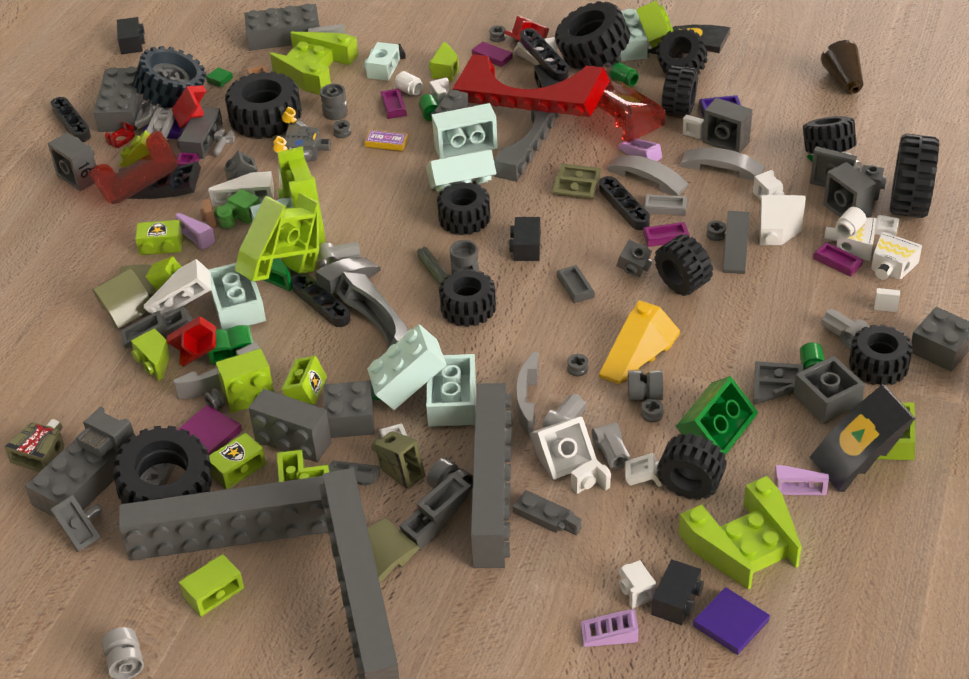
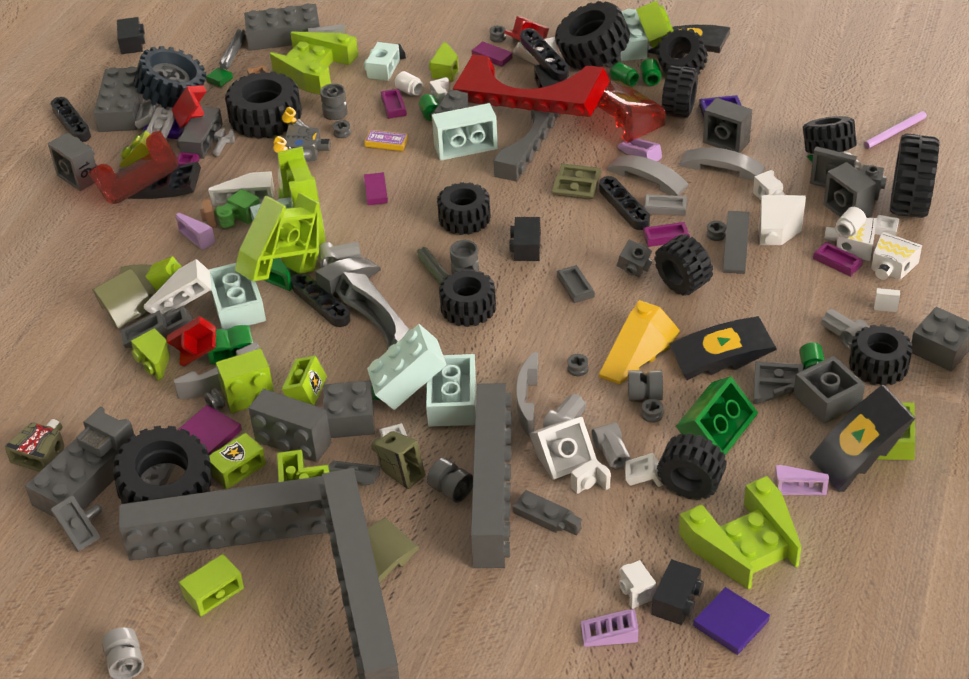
(126, 131): red piece -> none
(159, 237): lime brick -> none
(232, 49): none -> dark grey axle
(239, 165): dark grey brick -> none
(375, 188): none -> magenta tile
(435, 510): dark grey slope -> none
(461, 168): light aqua brick -> none
(650, 72): none -> green brick
(693, 127): white tile -> none
(722, 346): none -> black slope
(844, 65): dark brown cone -> none
(895, 129): none -> lavender bar

